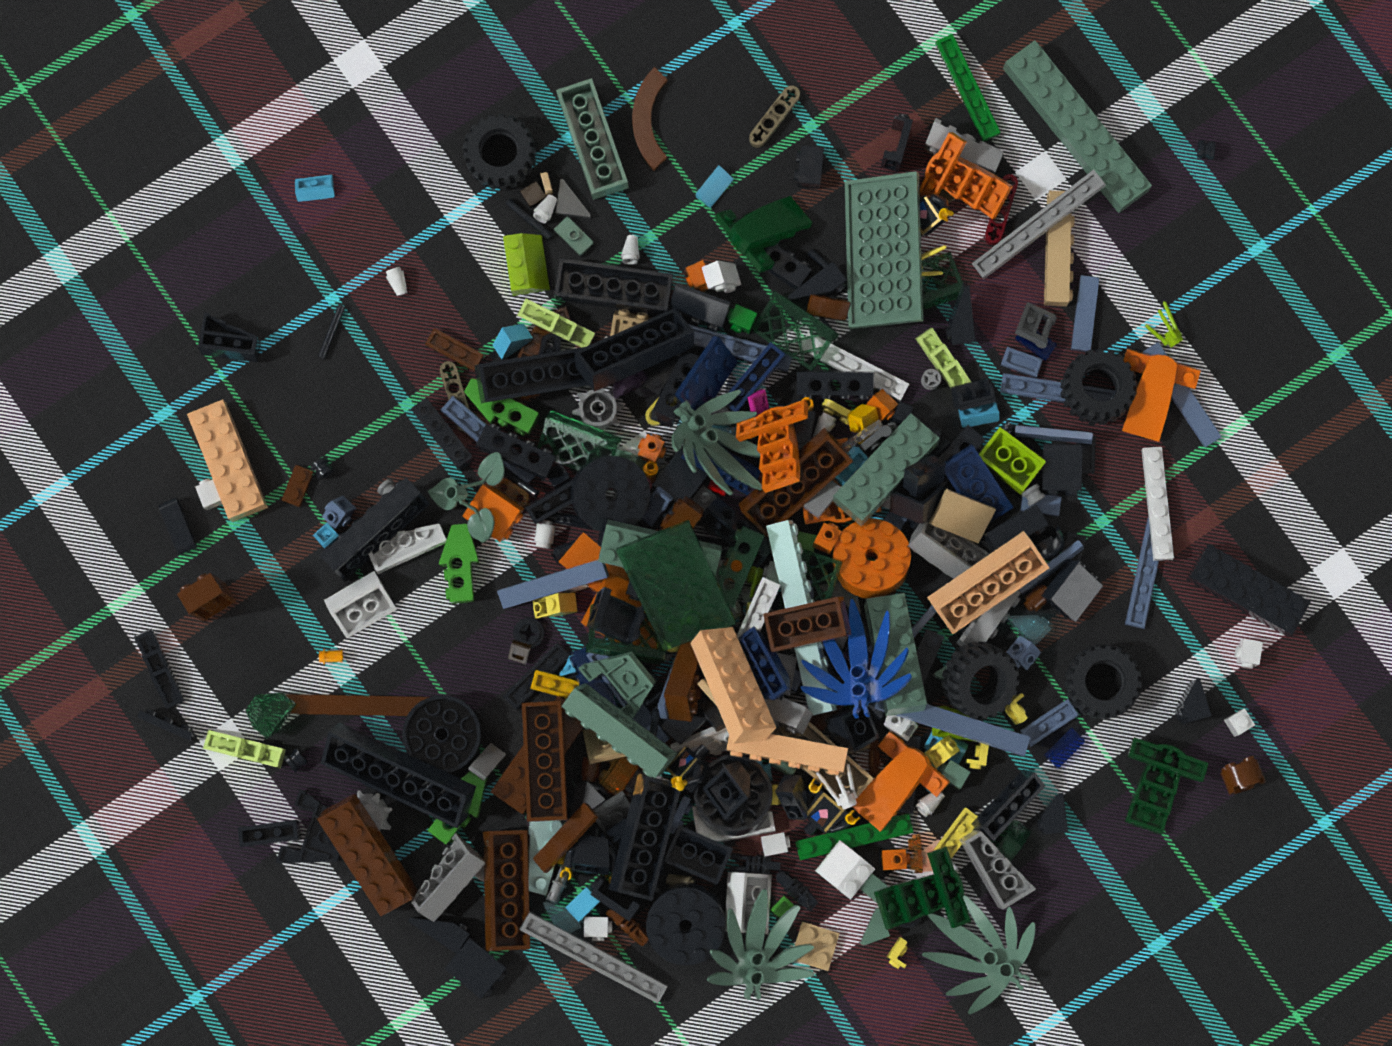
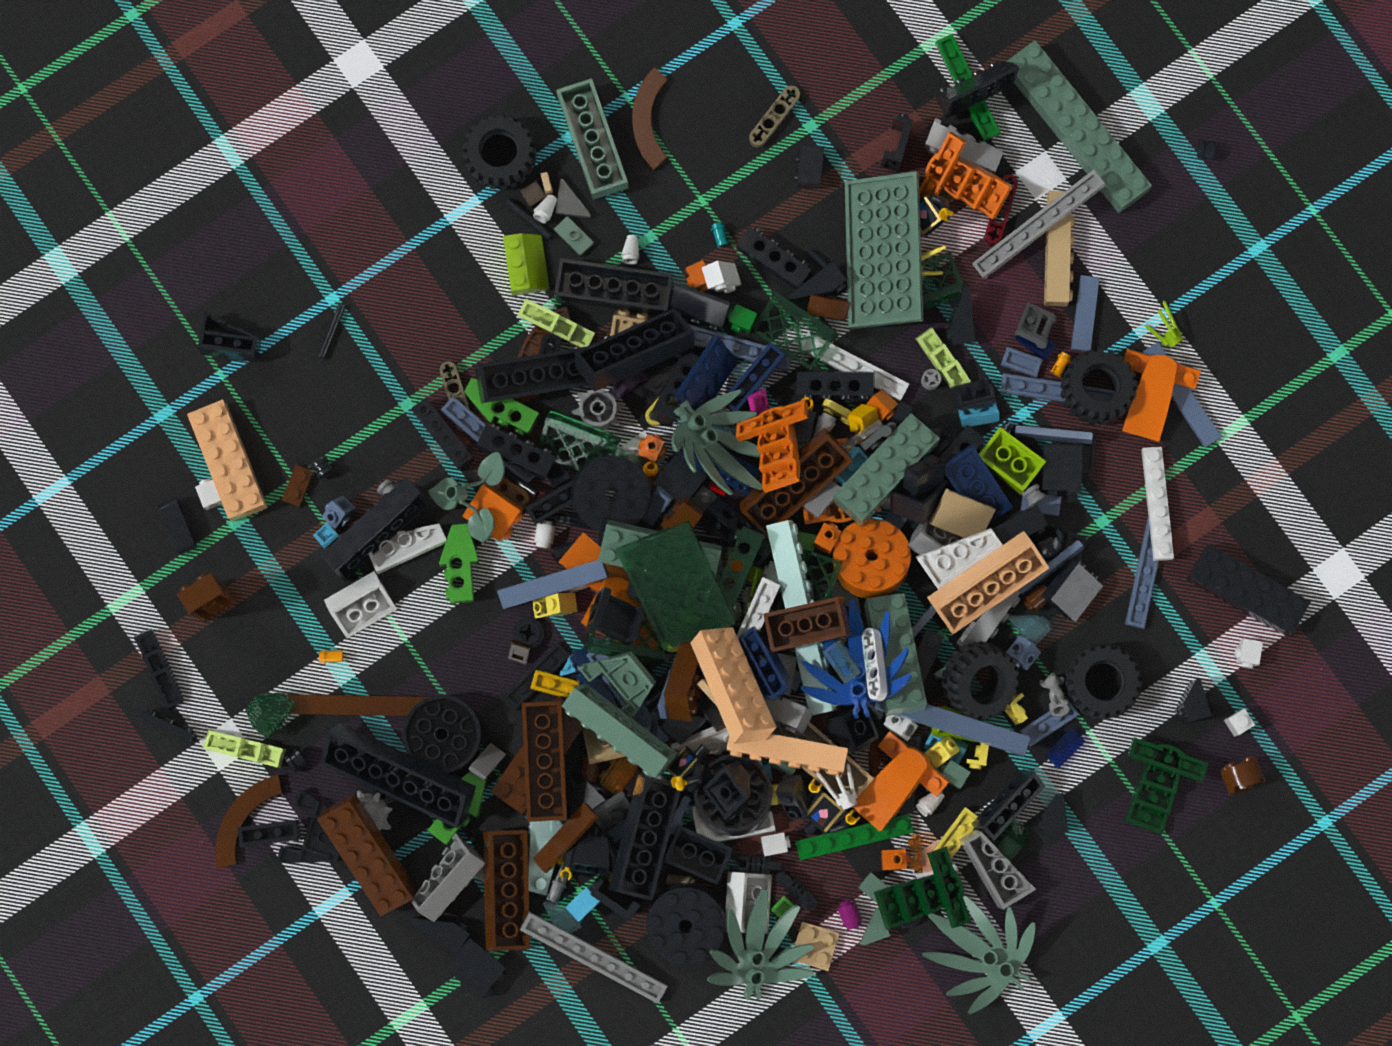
(237, 815): none -> reddish brown tile
(314, 188): medium azure slope -> none
(397, 280): white cone -> none
(454, 349): reddish brown plate -> none
(511, 339): medium azure slope -> none
(597, 927): white brick -> none
(632, 927): reddish brown hinge -> none
(714, 186): medium azure slope -> none
(719, 233): none -> teal pin
(763, 229): dark green slope -> none
(842, 661): none -> clear light blue slope
(845, 869): white slope -> none
(849, 914): none -> magenta brick
(872, 642): none -> white beam
(897, 950): light yellow bracket -> none
(955, 558): none -> white wing
(976, 88): none -> black slope
(1058, 704): none -> light grey animal
(1061, 363): none -> light orange pin

